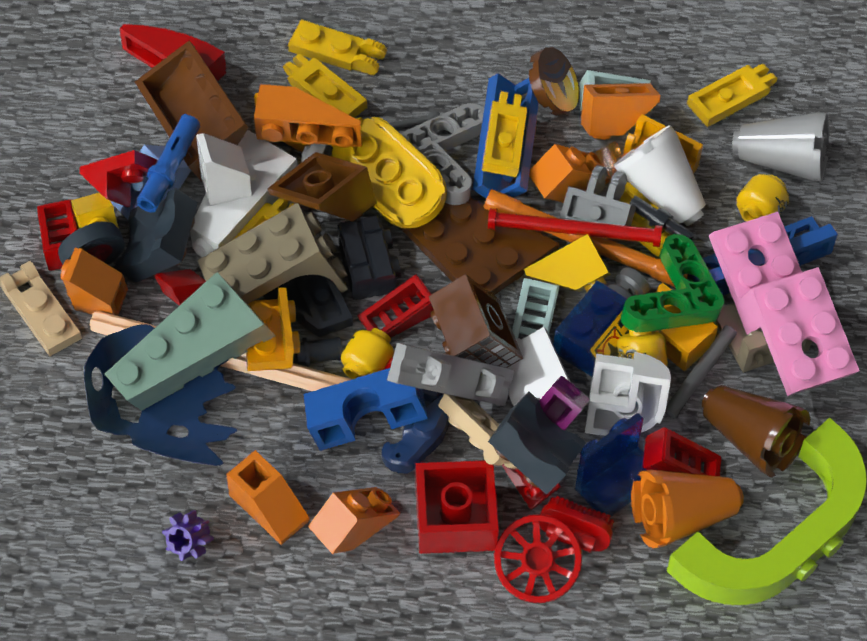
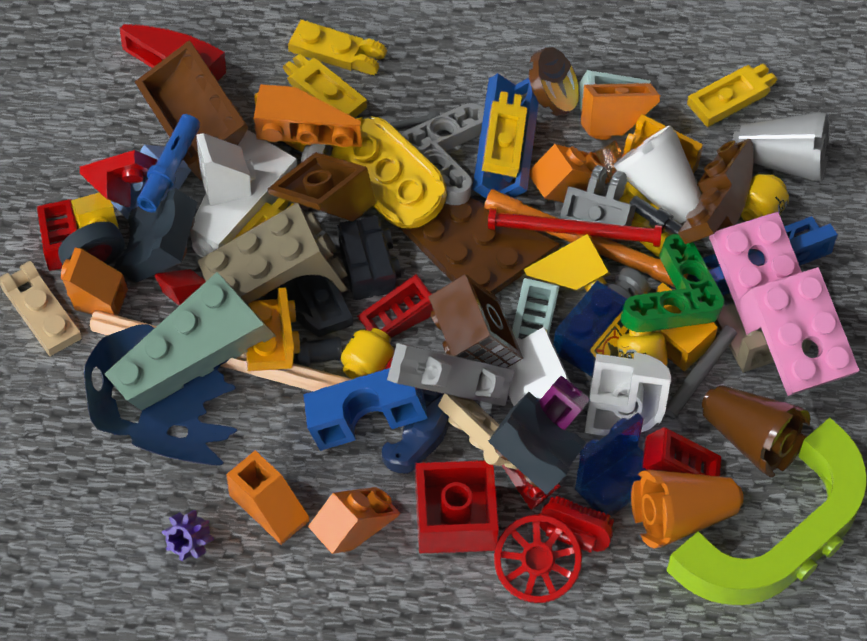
(723, 191): none -> reddish brown slope

